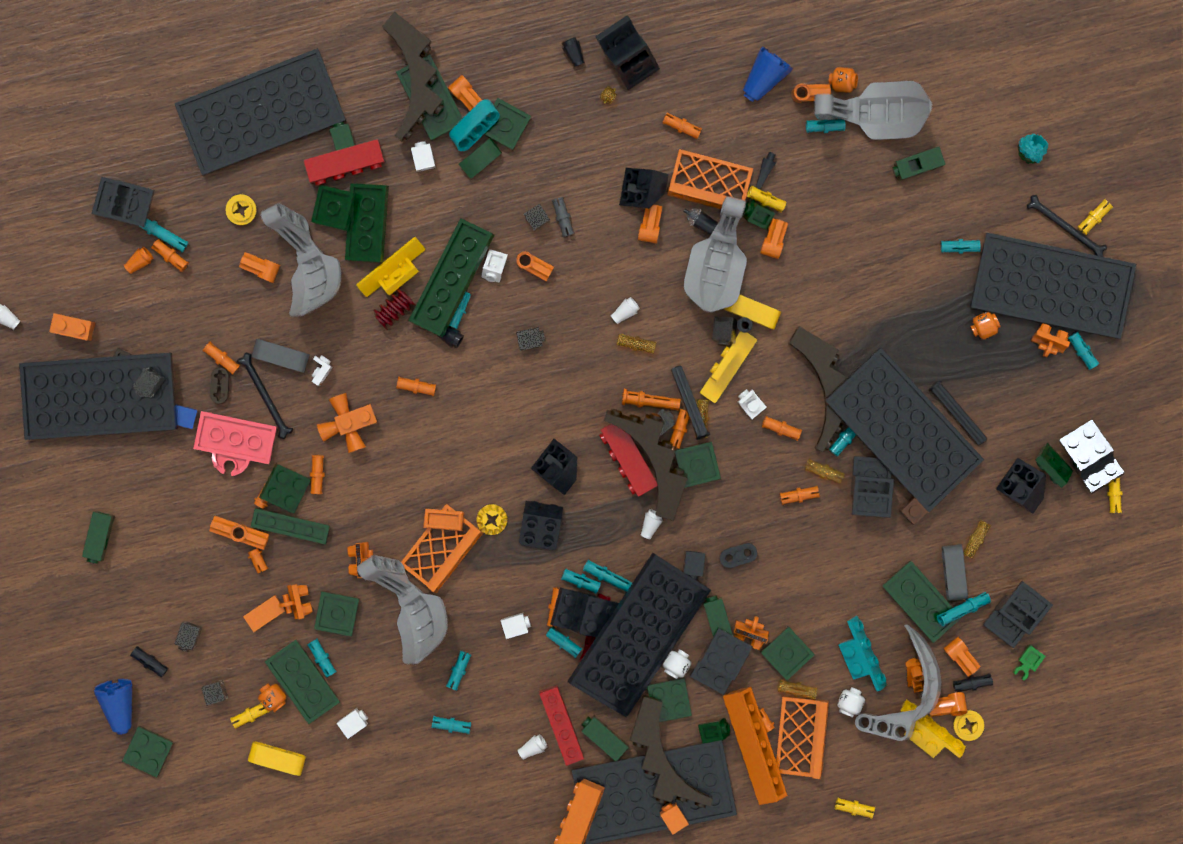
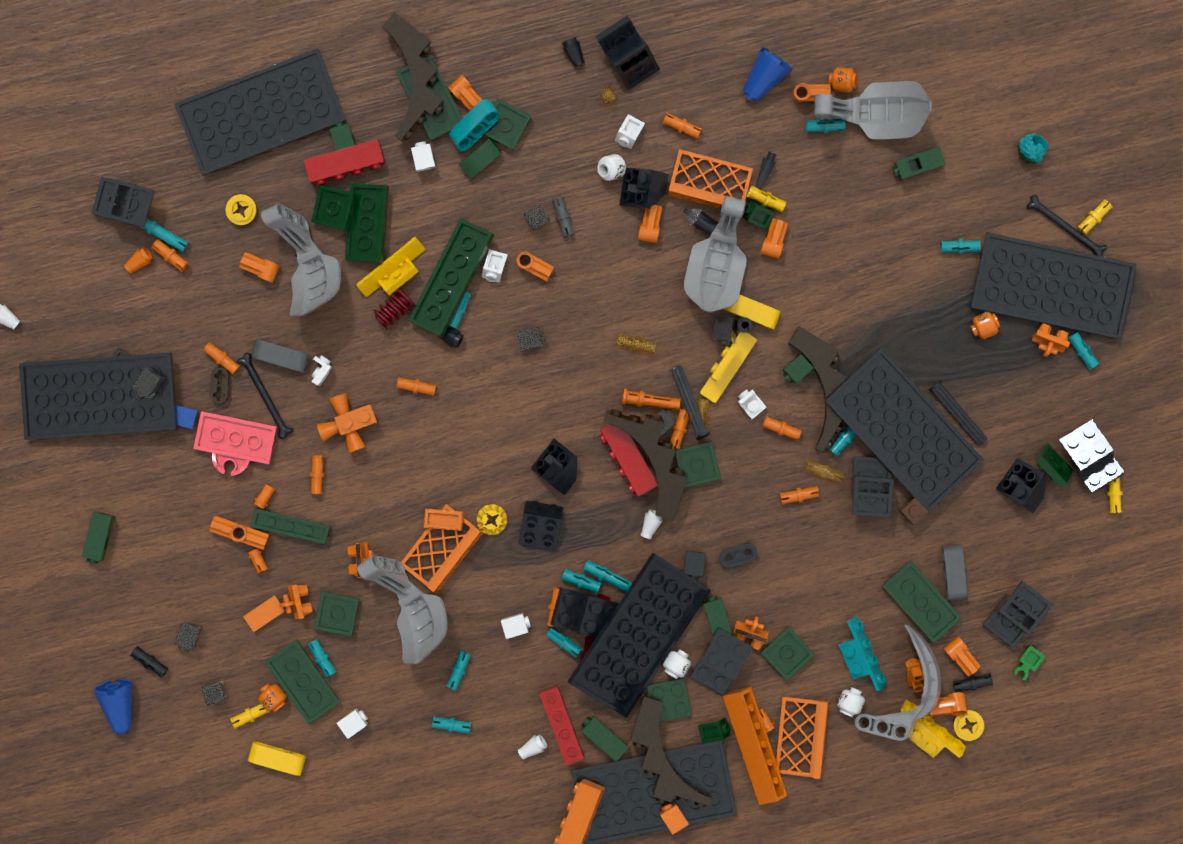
(72, 327): orange brick -> none
(147, 751): dark green plate -> none
(285, 488): dark green plate -> none
(611, 167): none -> white head
(625, 310): white cone -> none
(629, 131): none -> white bracket
(797, 369): none -> dark green brick
(811, 692): clear yellow pin -> none
(855, 808): yellow pin -> none
(959, 611): teal pin -> none
(976, 539): clear yellow pin -> none

